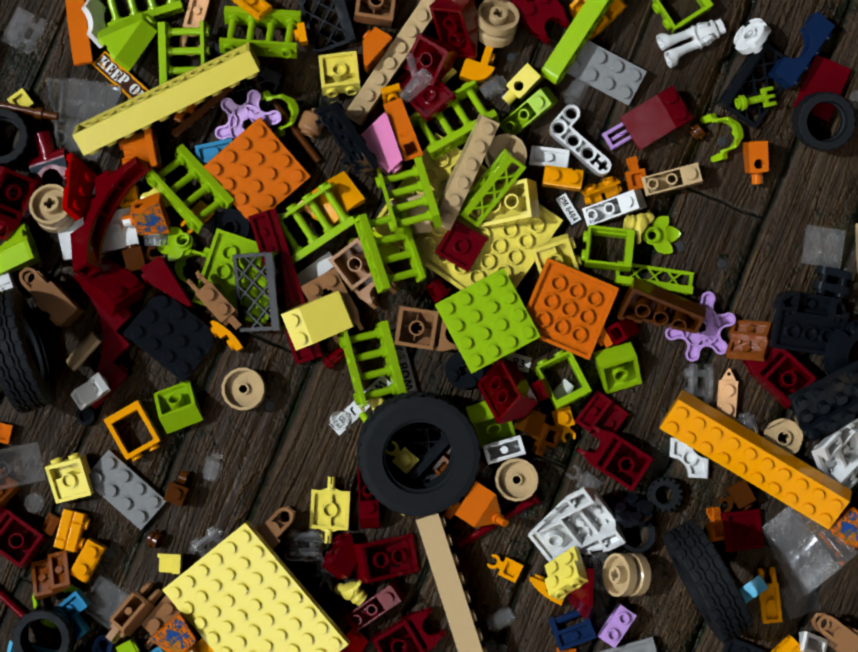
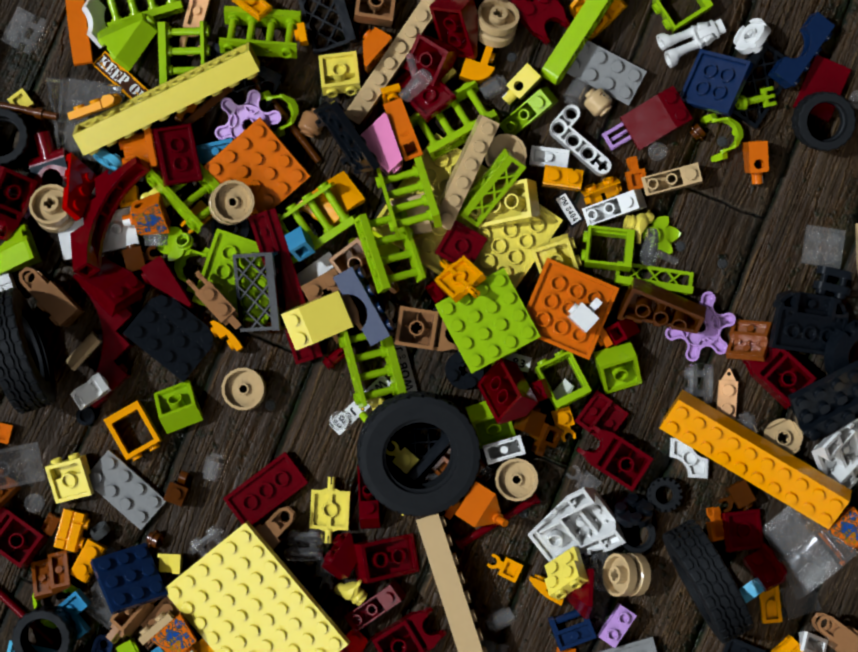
(96, 105): none -> light orange hinge
(99, 530): none -> dark grey tile
(108, 160): none -> medium azure plate
(128, 578): none -> dark blue plate
(161, 621): none -> tan plate
(177, 154): none -> dark red tile
(223, 211): none -> tan wheel
(265, 489): none -> dark red plate
(299, 243): none -> dark azure brick
(377, 325): none -> dark blue arch
(459, 279): none -> light orange plate
(584, 316): none -> white brick
(598, 102): none -> tan head
(650, 251): none -> clear piece
(657, 151): none -> clear plate
(715, 82): none -> dark blue plate
(766, 568): none -> dark red bracket

